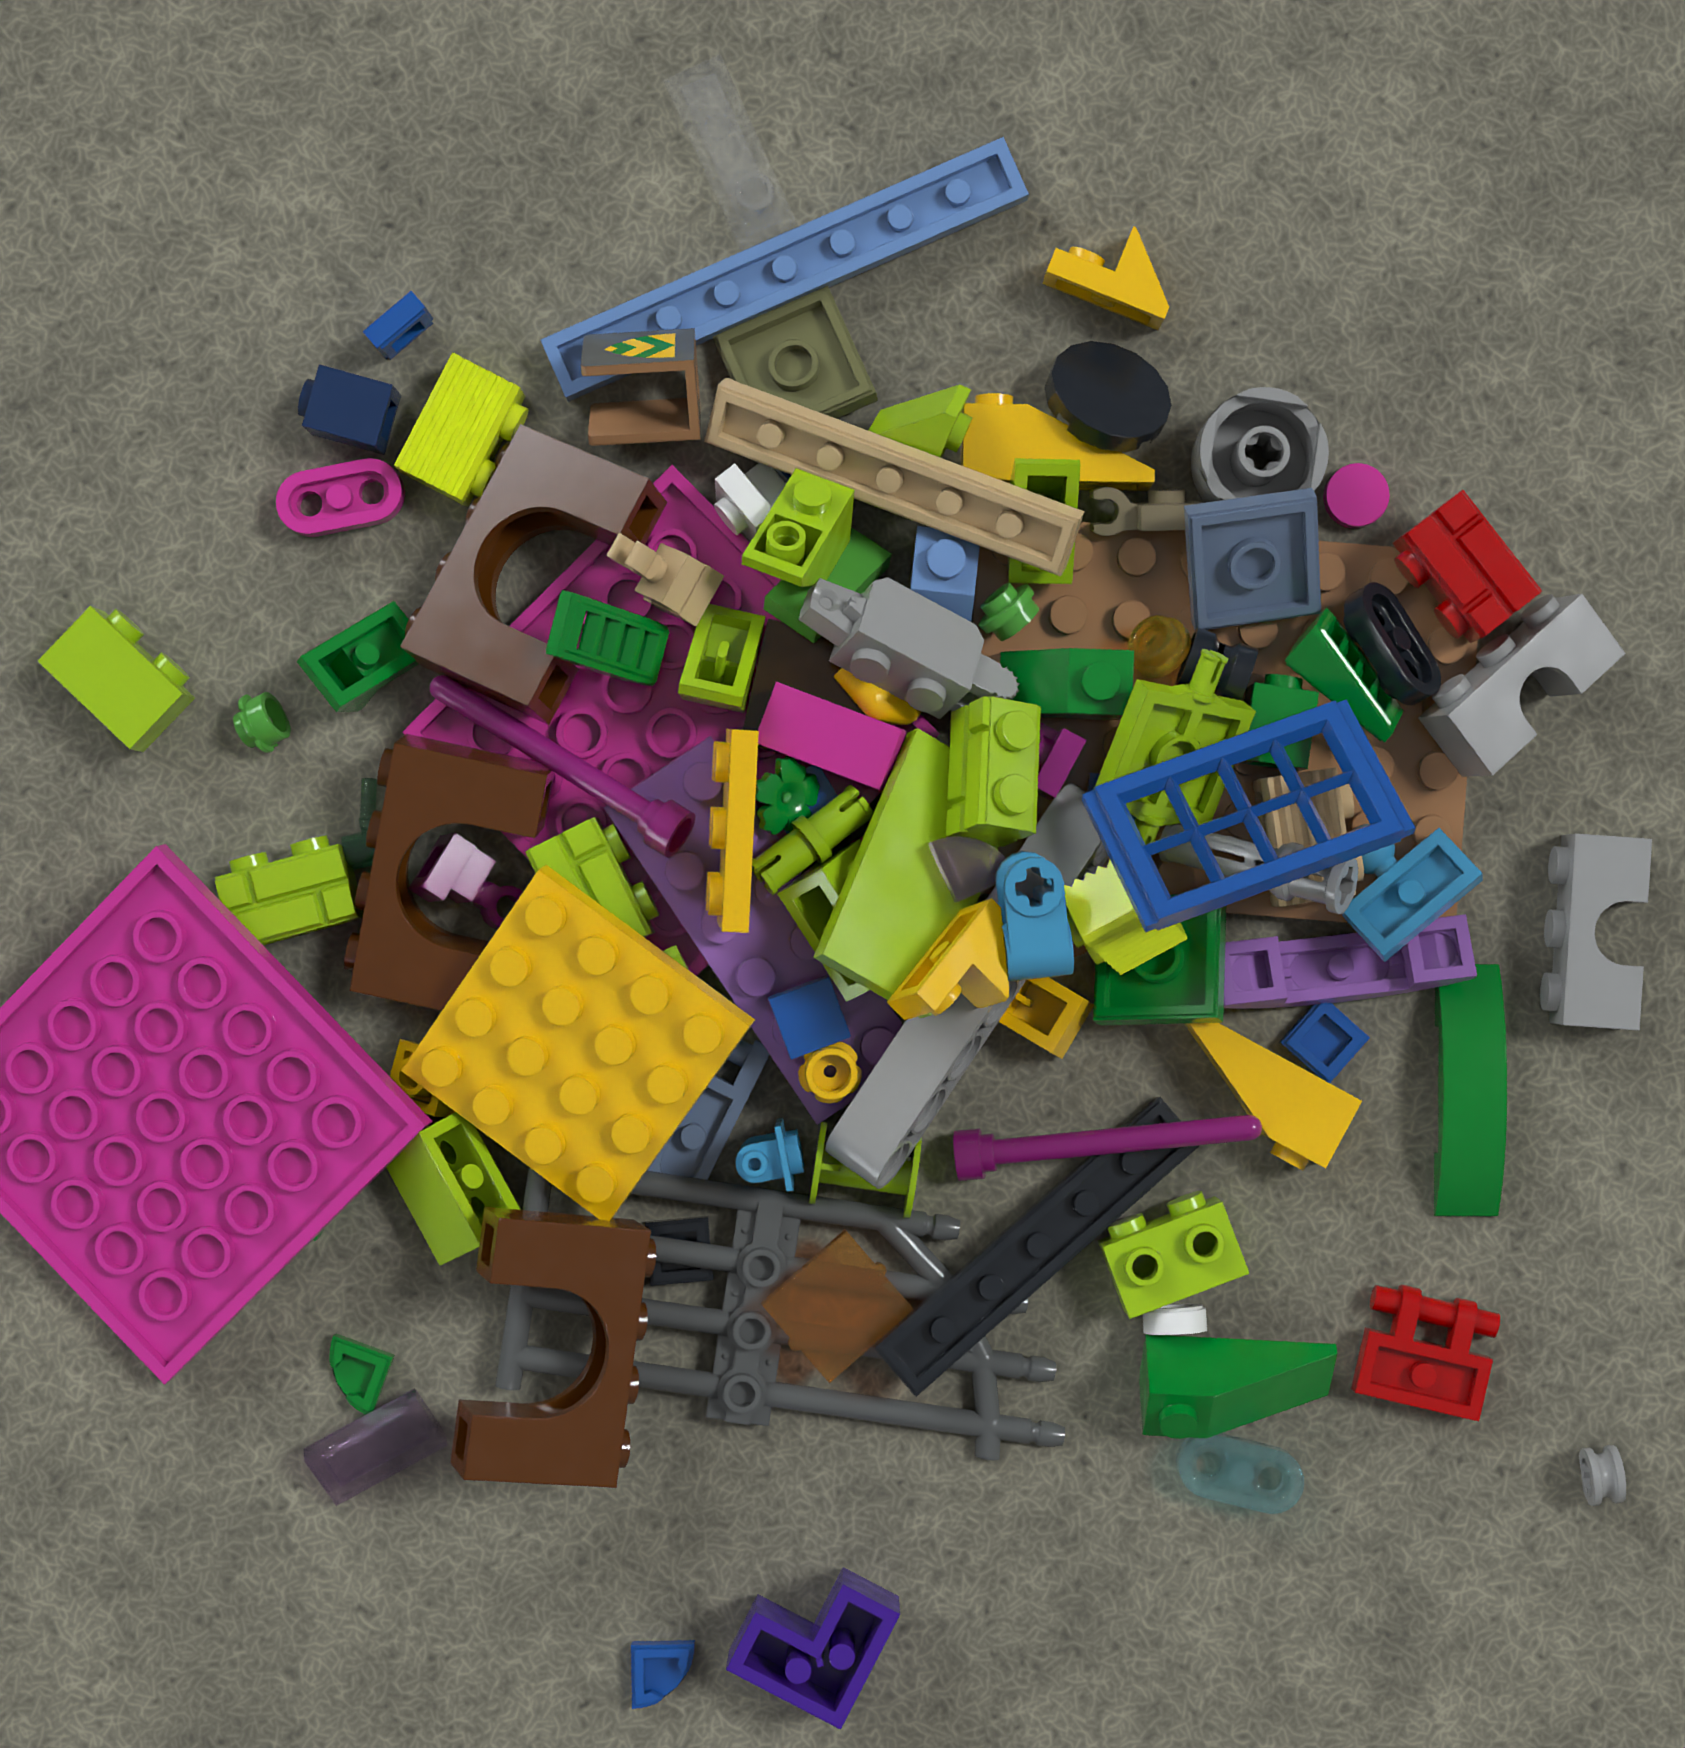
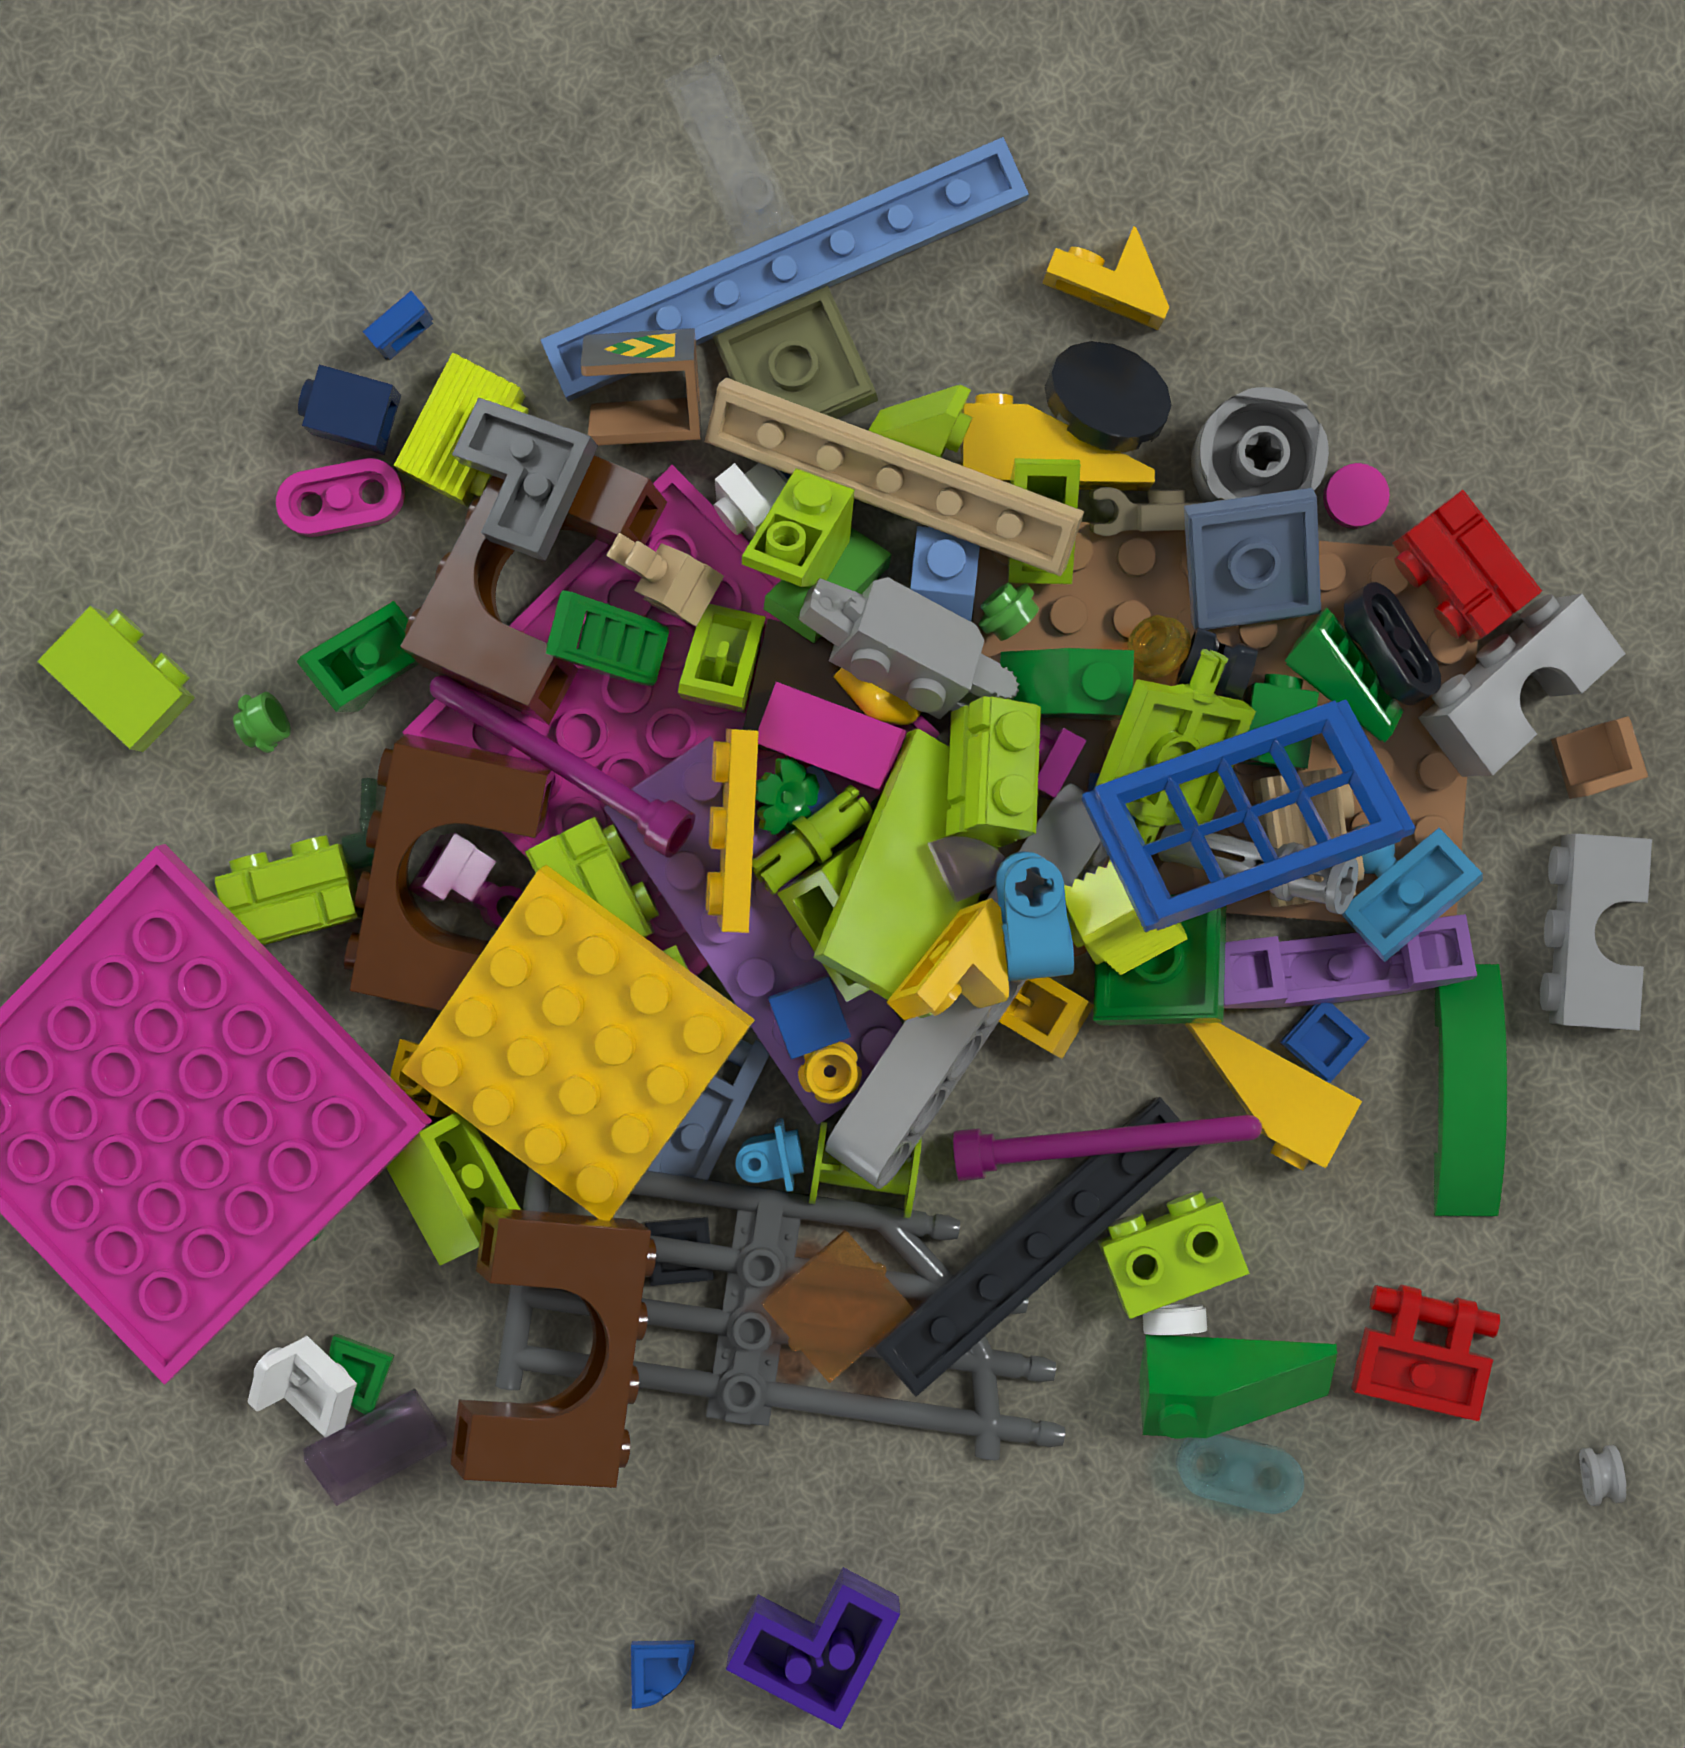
(308, 1381): none -> white bracket
(540, 472): none -> dark grey plate
(1599, 758): none -> medium nougat panel

